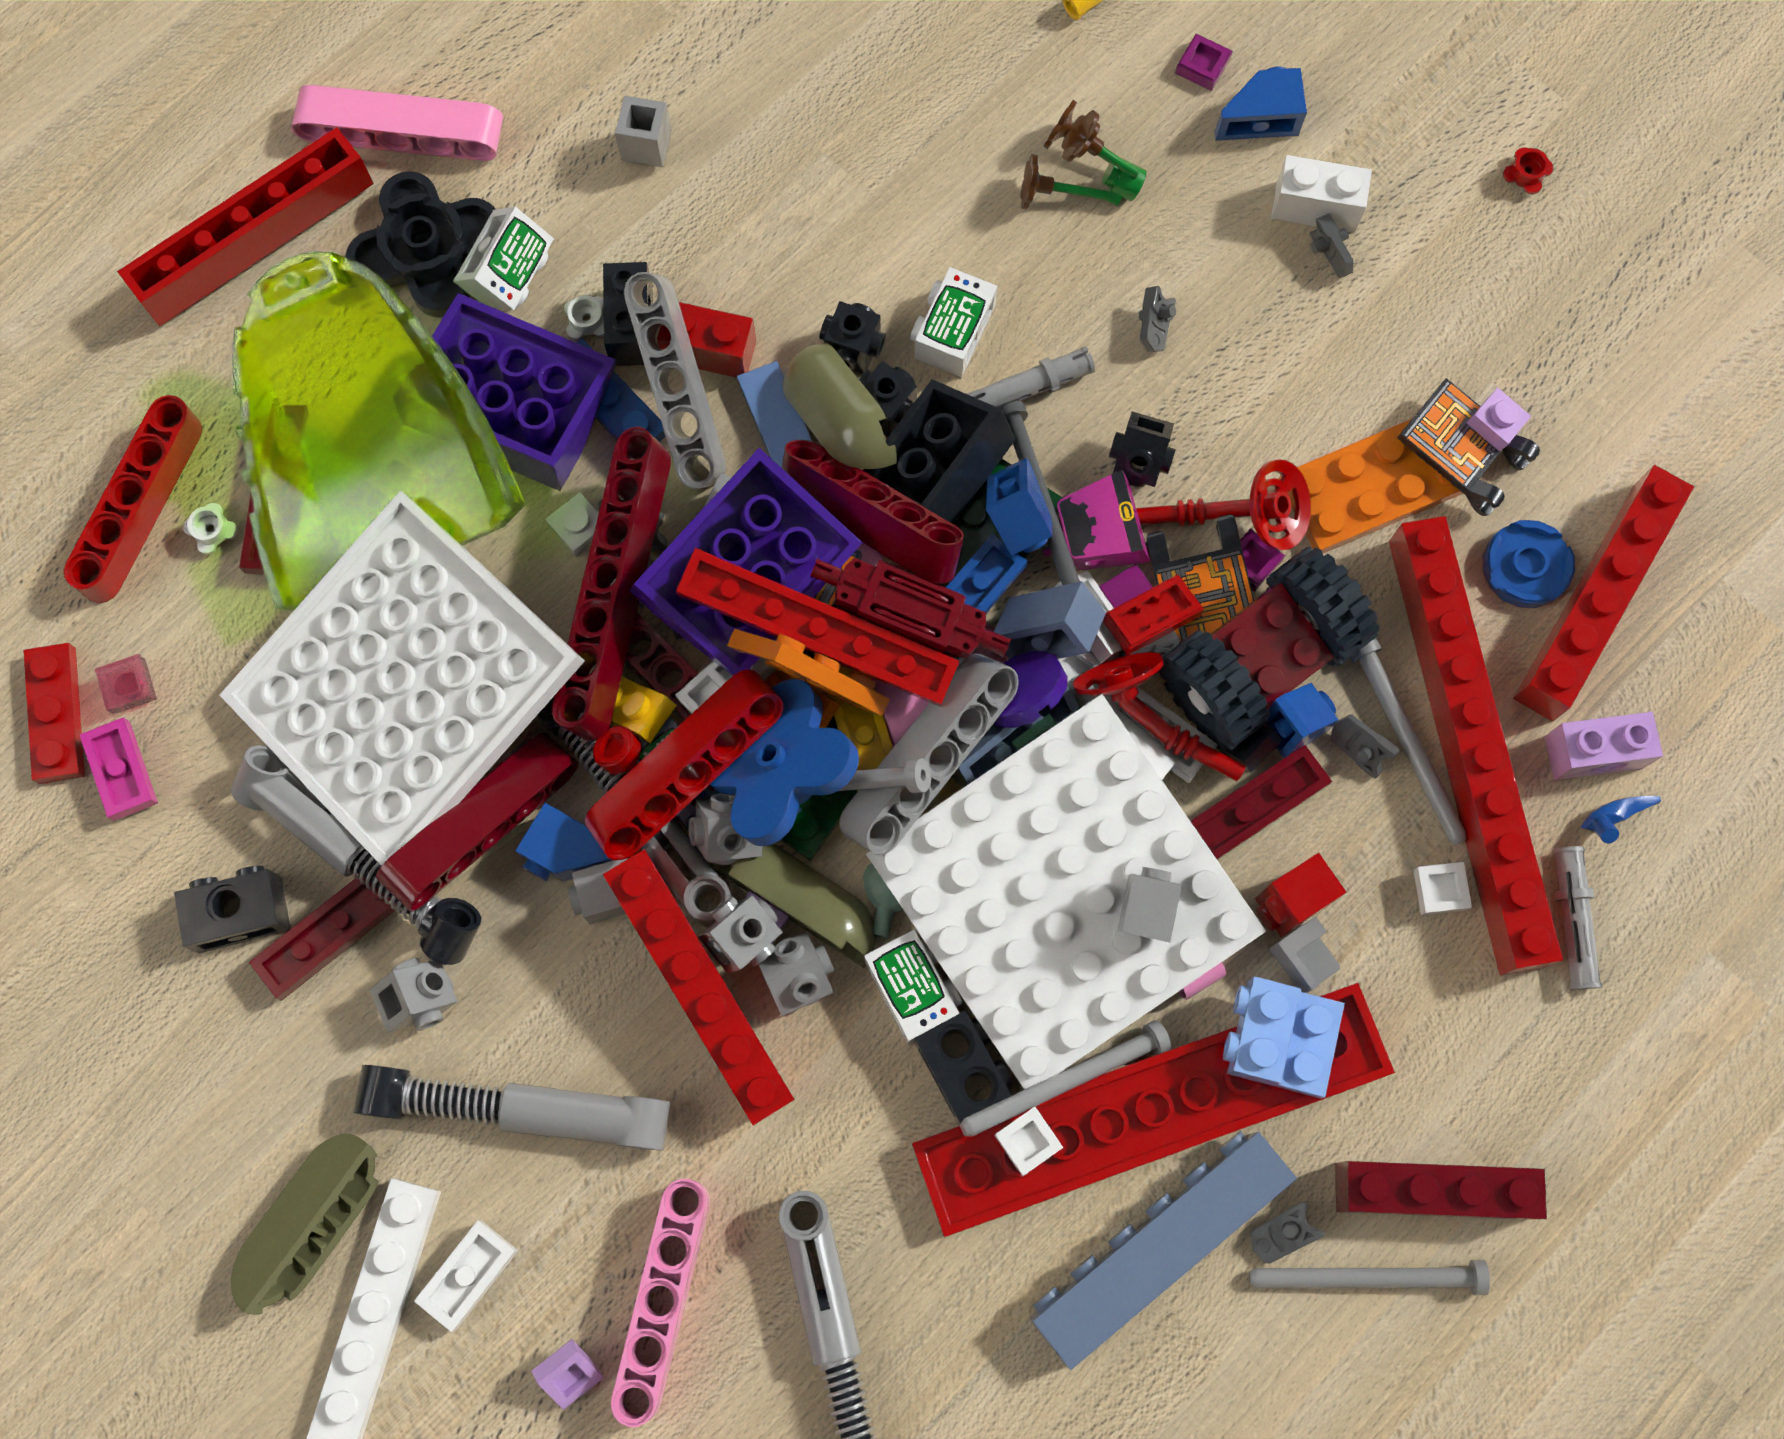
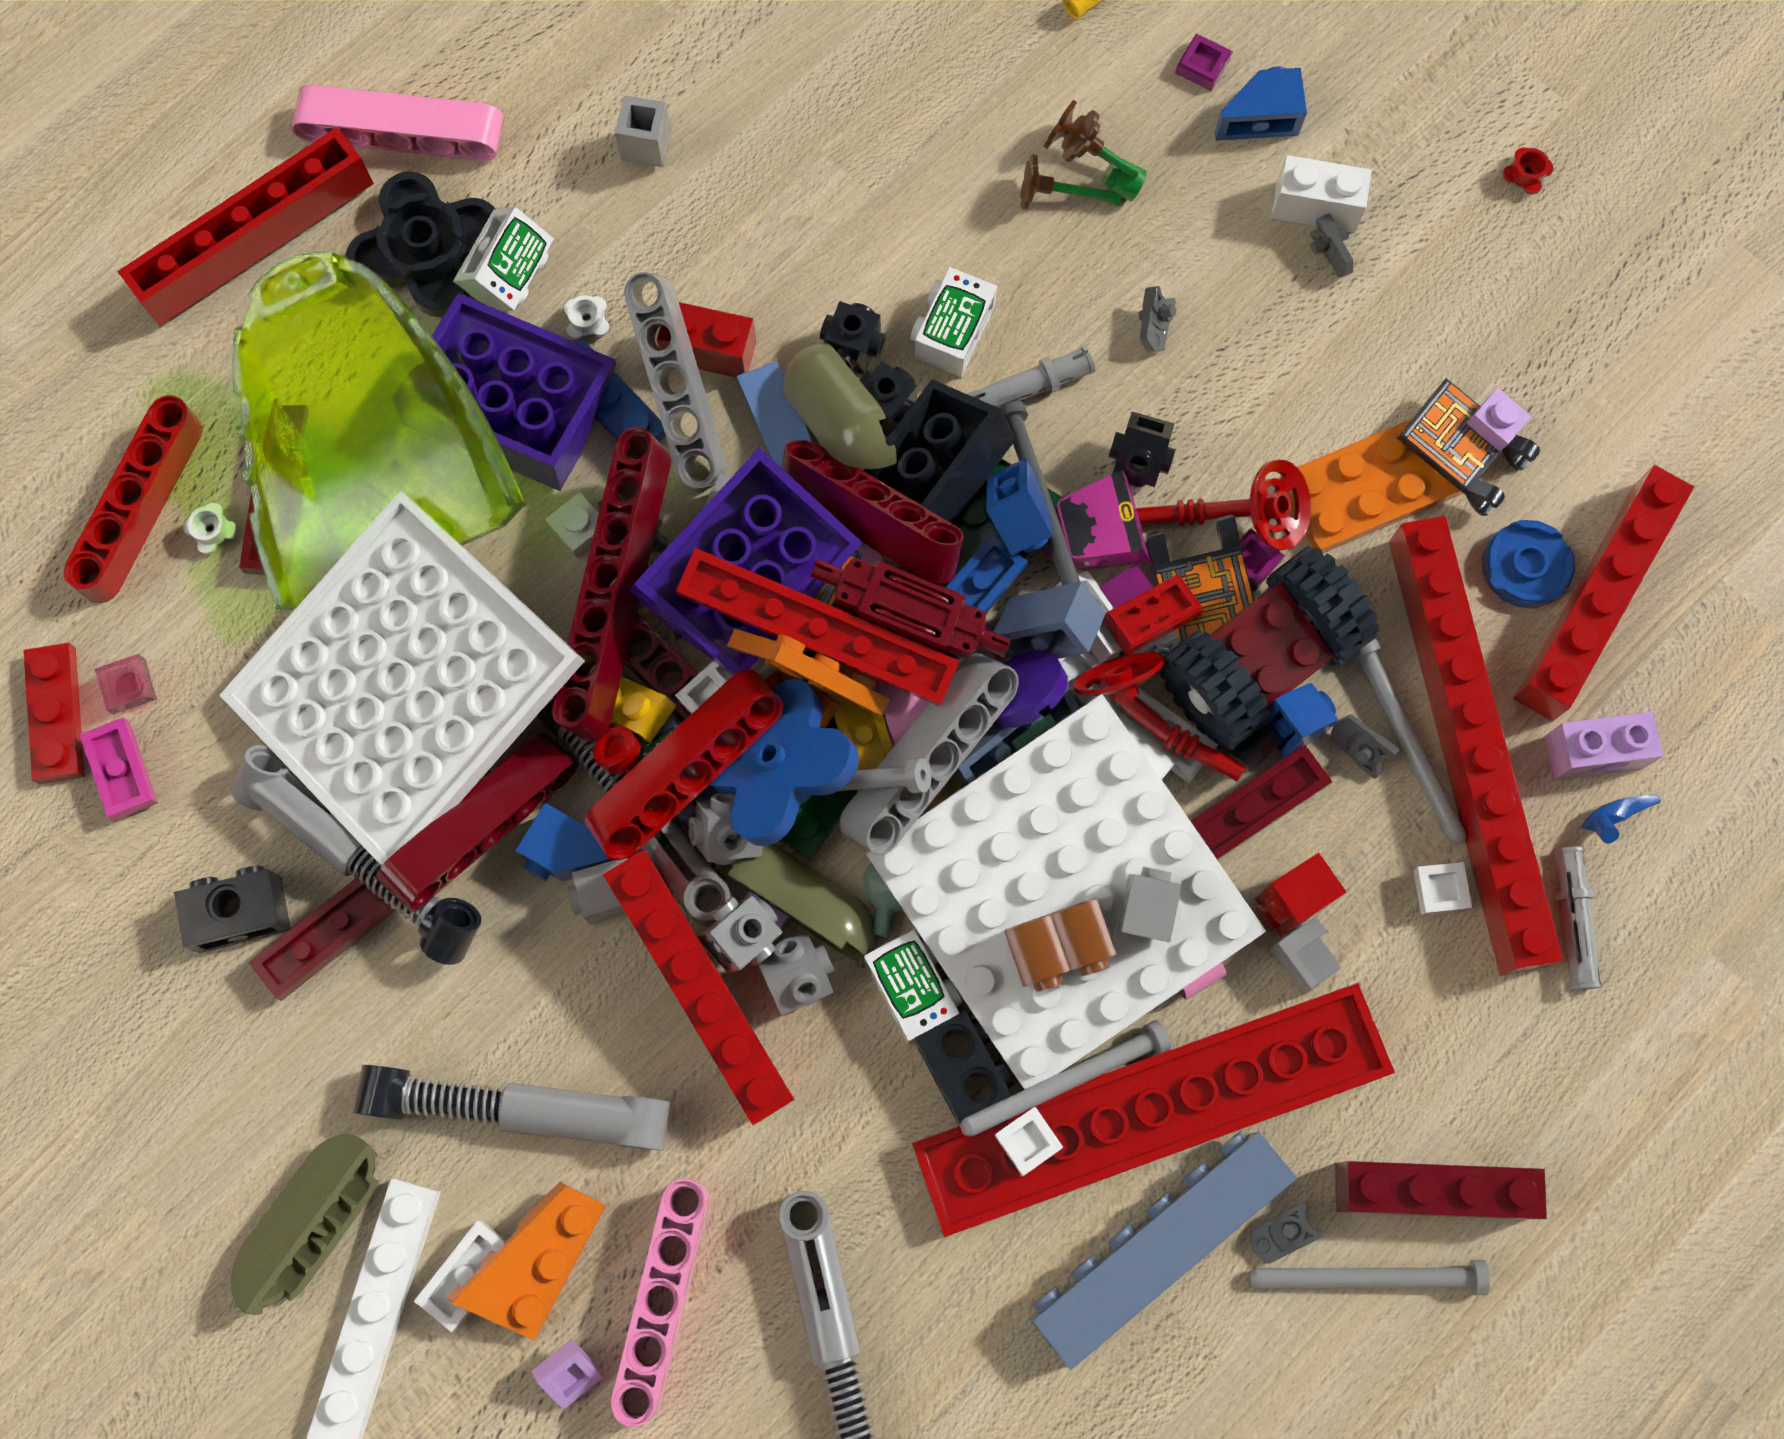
(414, 995): light grey brick -> none
(530, 1269): none -> orange wing
(618, 328): black brick -> none
(1059, 944): none -> dark orange brick
(1283, 1037): light blue plate -> none

